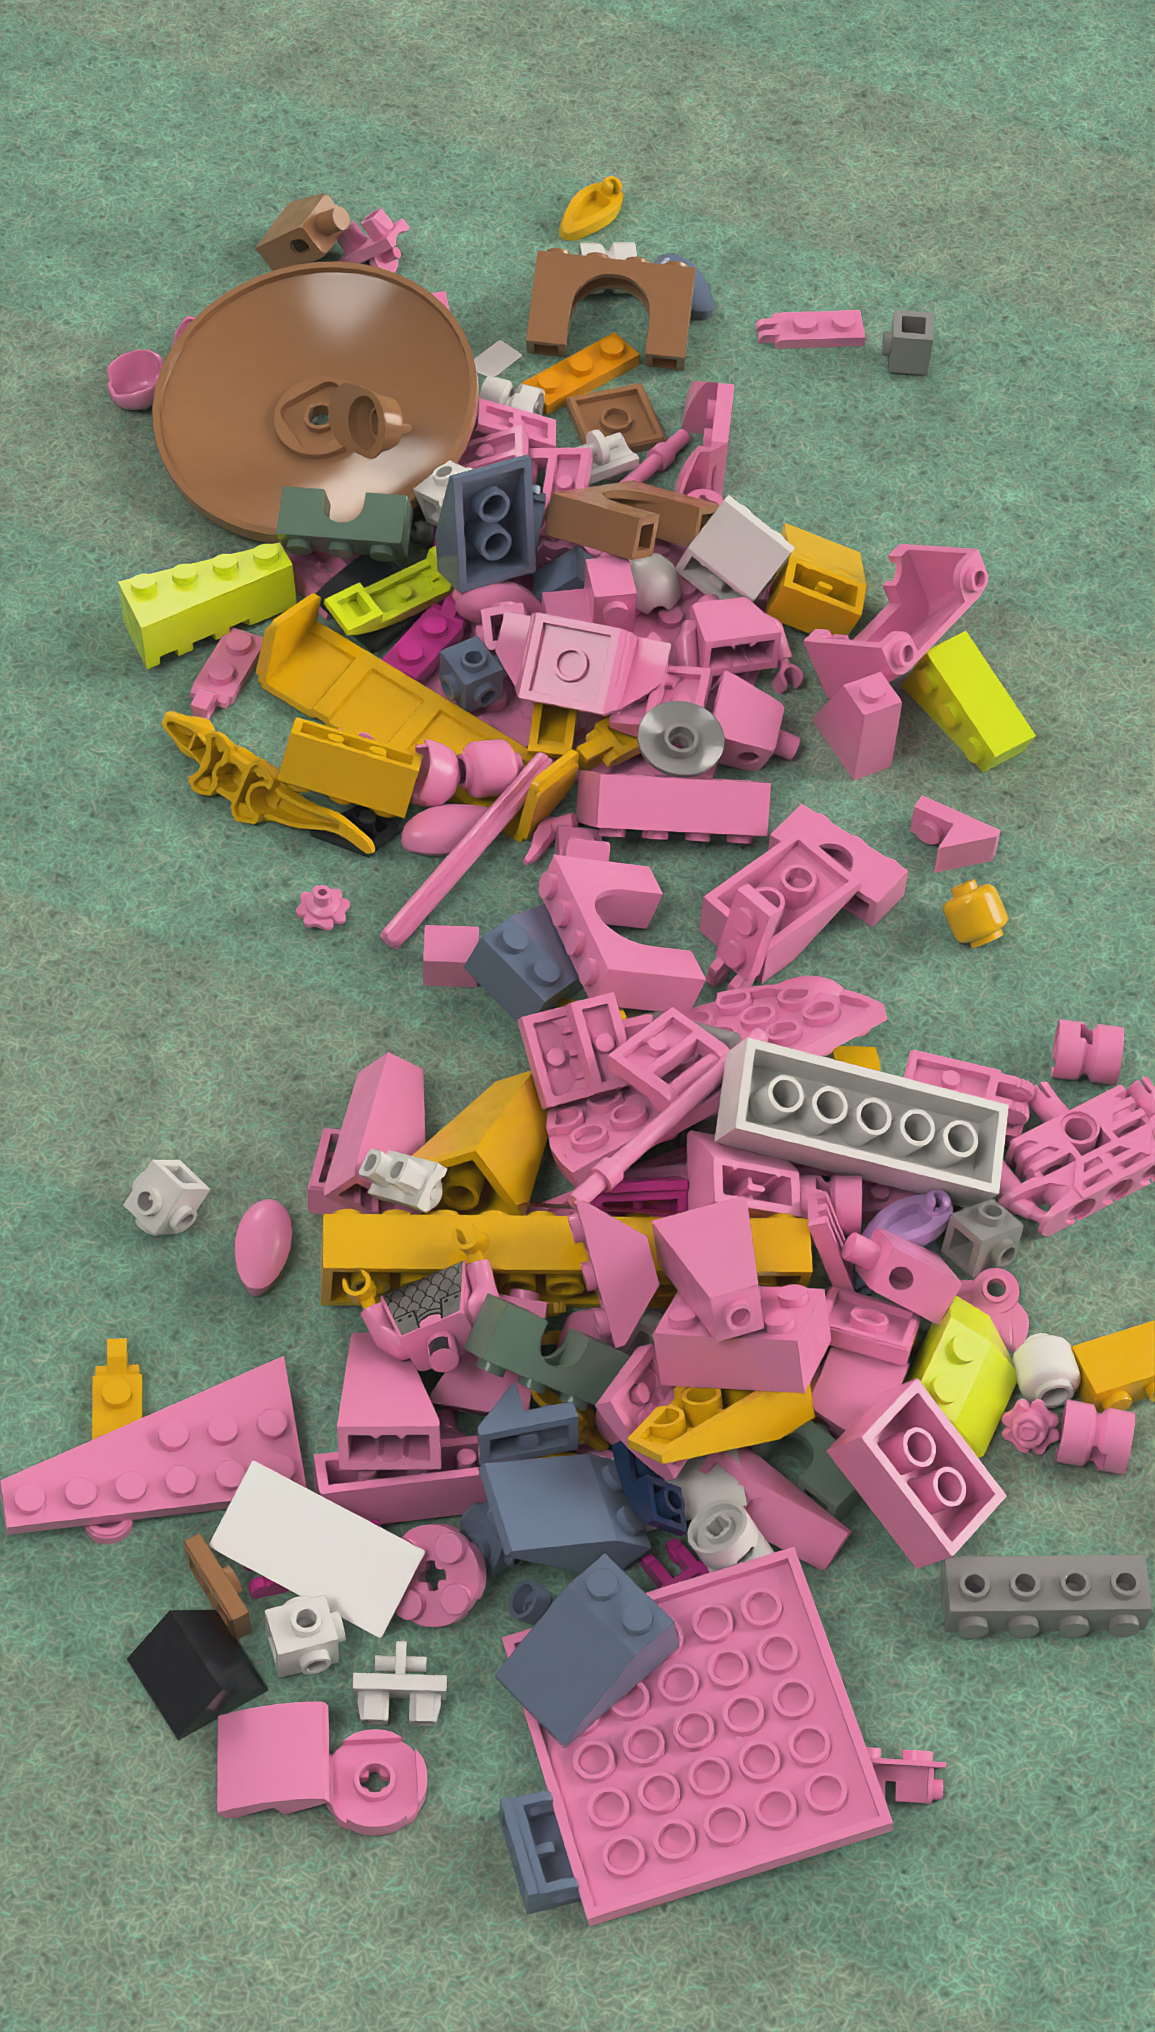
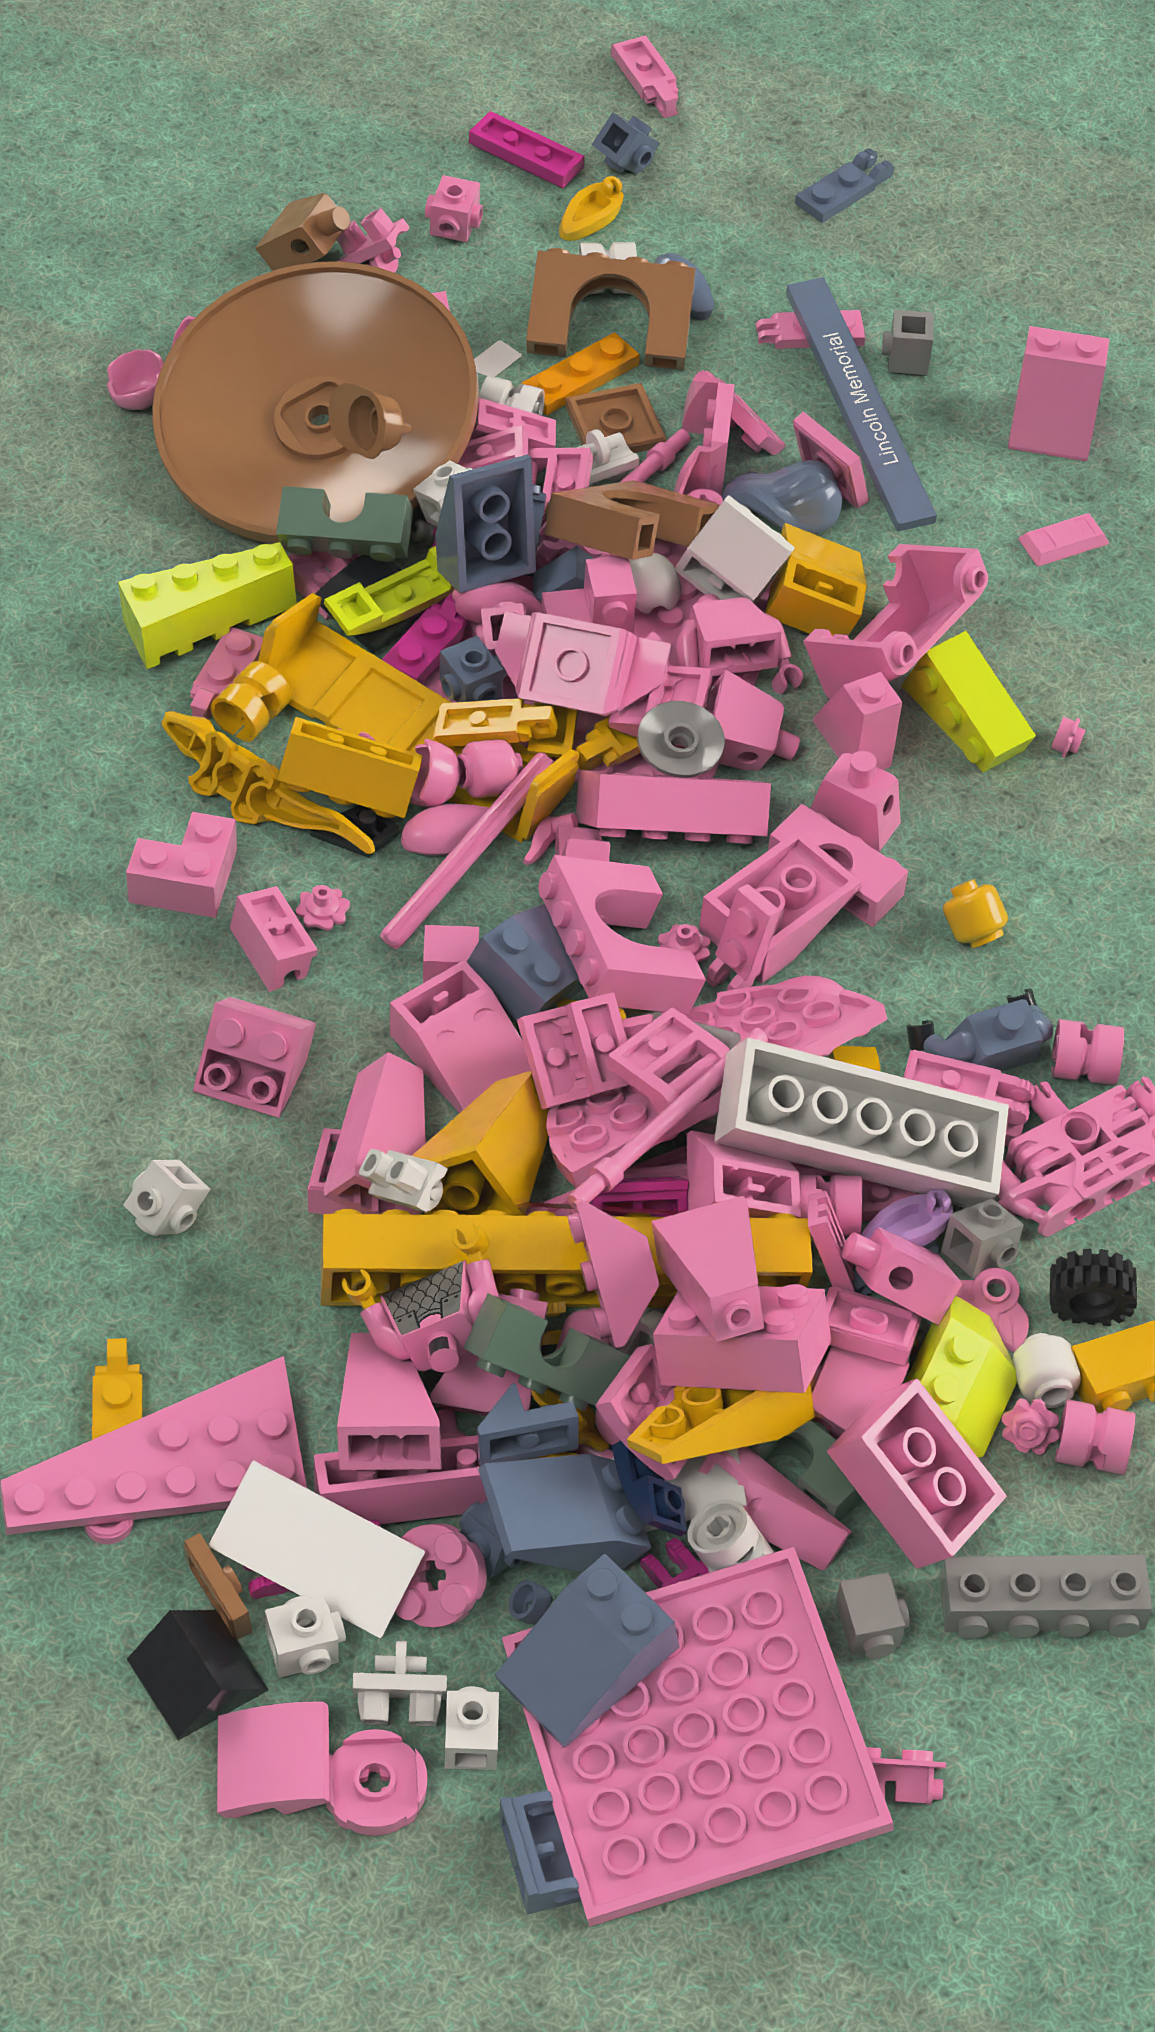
(185, 875): none -> bright pink brick
(251, 701): none -> yellow wheel
(253, 1055): none -> bright pink slope
(262, 1245): bright pink arm -> none
(272, 936): none -> bright pink hinge
(454, 208): none -> bright pink brick
(458, 1034): none -> bright pink slope
(471, 1729): none -> white brick
(493, 719): none -> yellow hinge
(526, 149): none -> dark pink plate
(626, 144): none -> sand blue brick
(647, 73): none -> bright pink hinge
(686, 938): none -> bright pink plant
(757, 432): none -> bright pink hinge
(795, 495): none -> sand blue piece
(820, 445): none -> bright pink tile
(844, 186): none -> sand blue hinge
(860, 798): none -> bright pink torso
(861, 405): none -> sand blue tile
(872, 1615): none -> light grey brick
(960, 837): bright pink slope -> none
(991, 1038): none -> sand blue torso
(1058, 393): none -> bright pink slope
(1063, 539): none -> bright pink tile
(1068, 736): none -> bright pink plate
(1093, 1287): none -> black tyre

